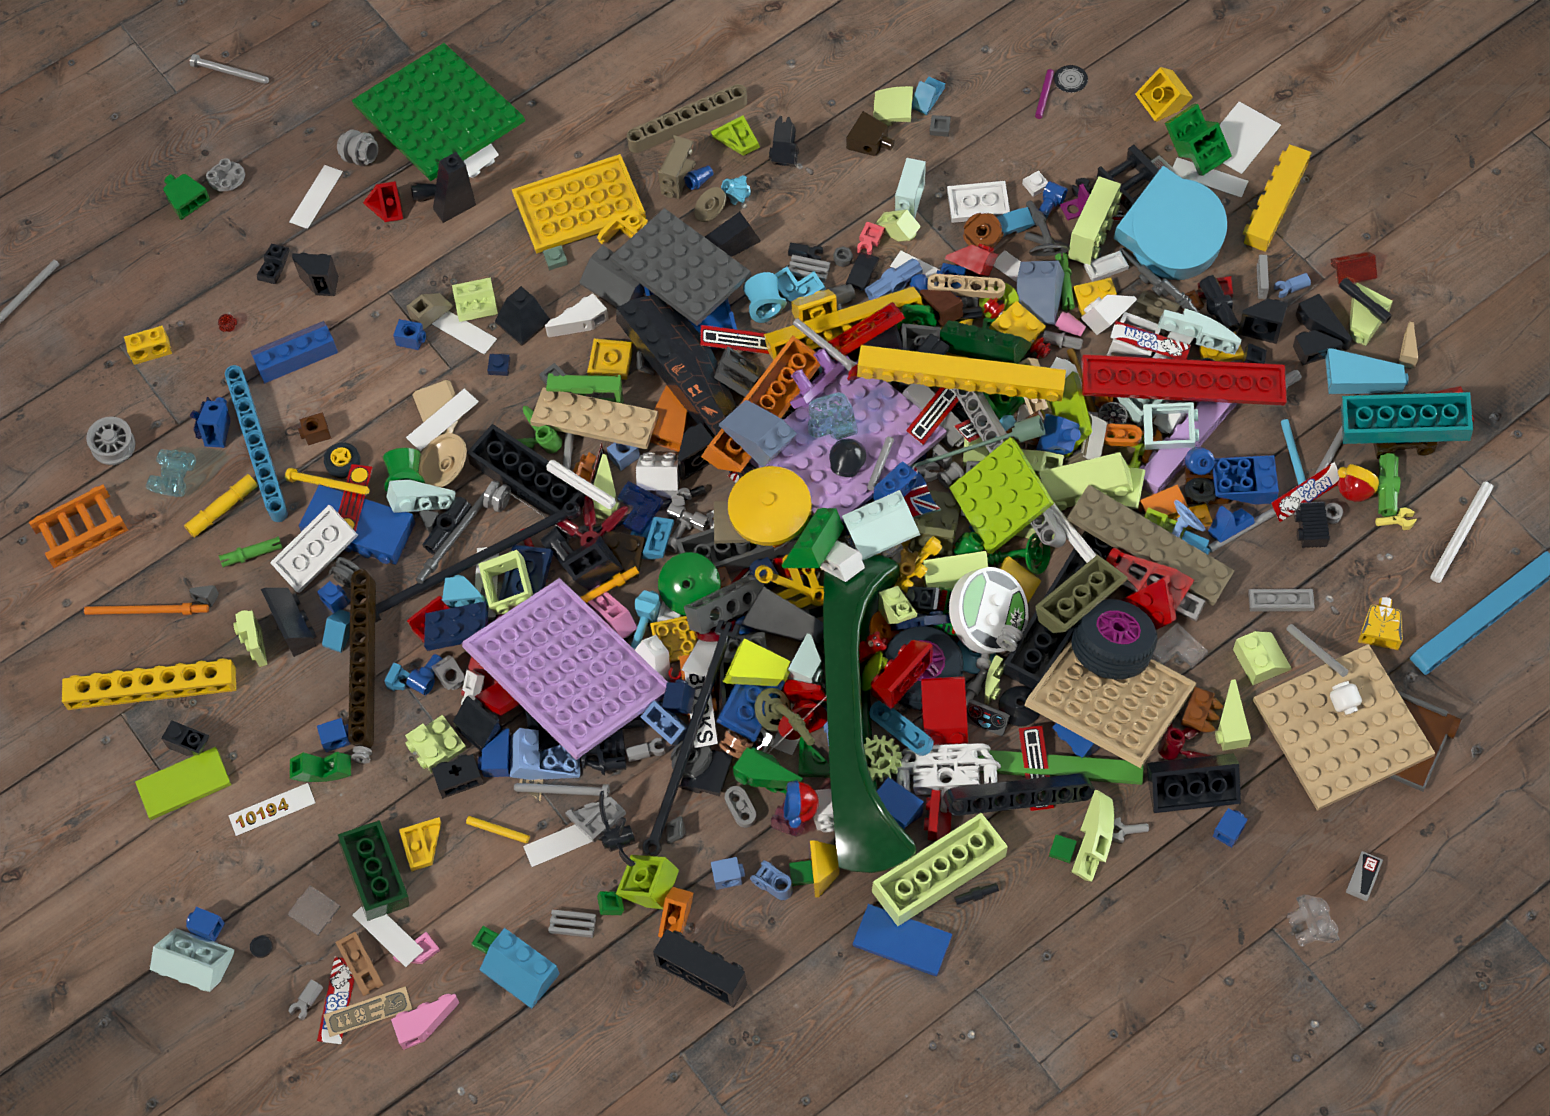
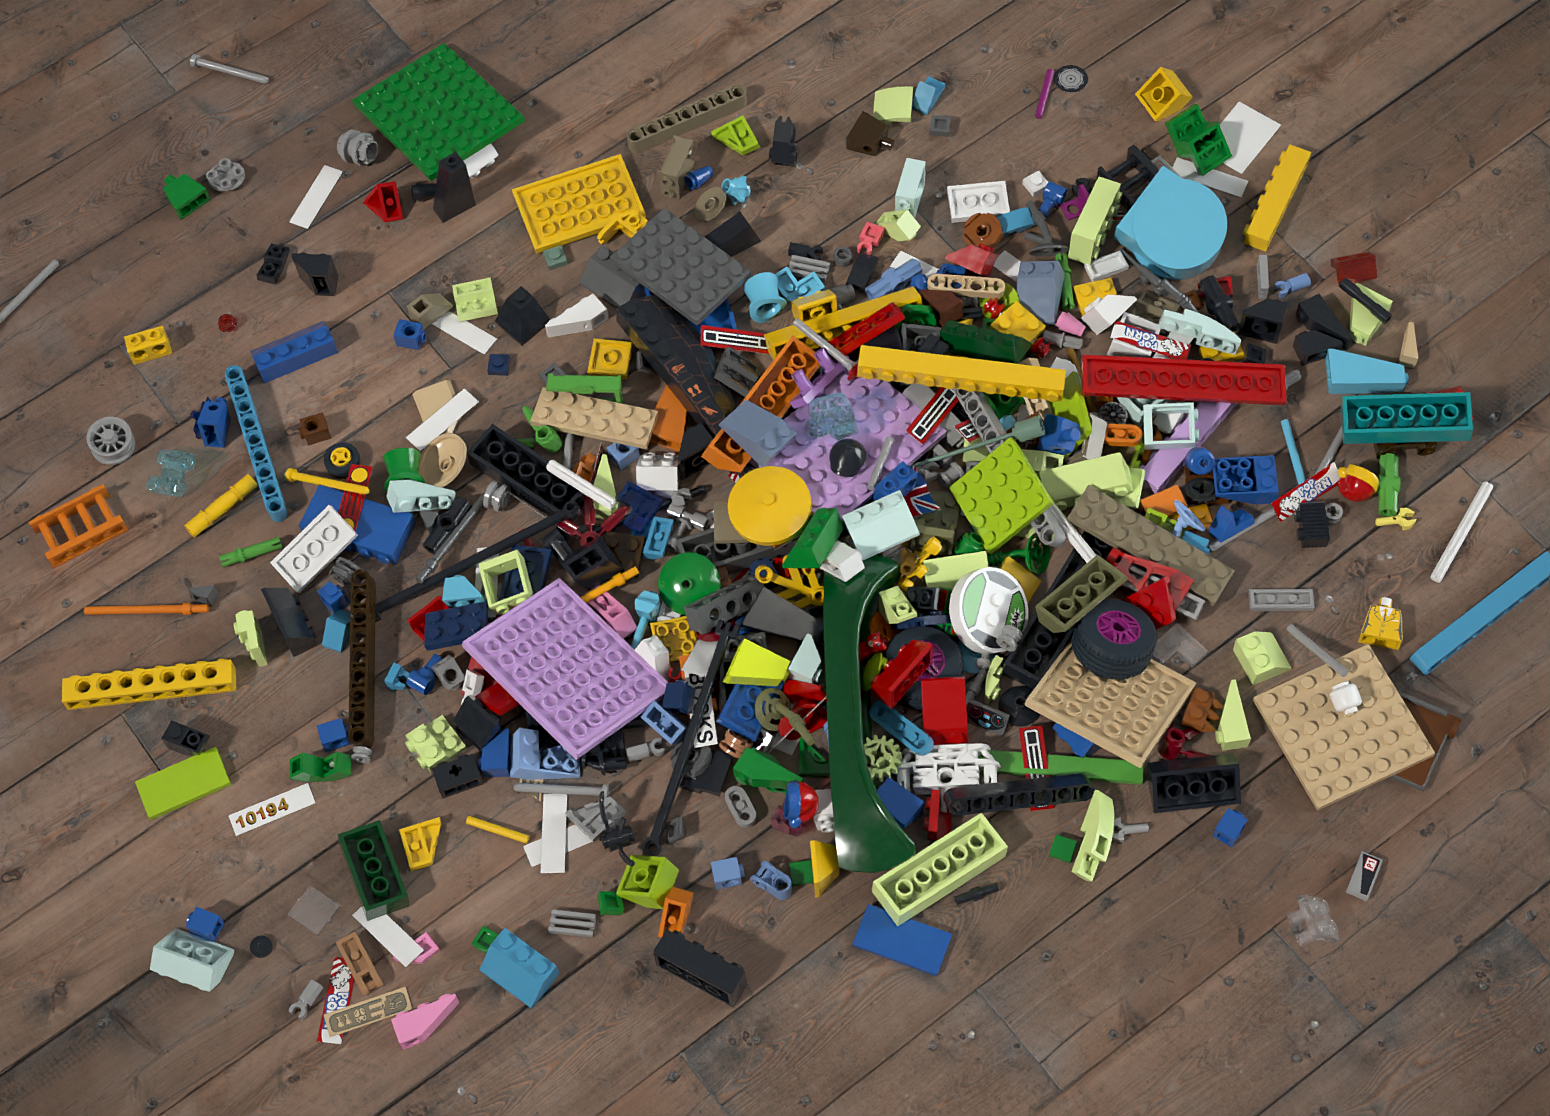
(553, 833): none -> white sticker

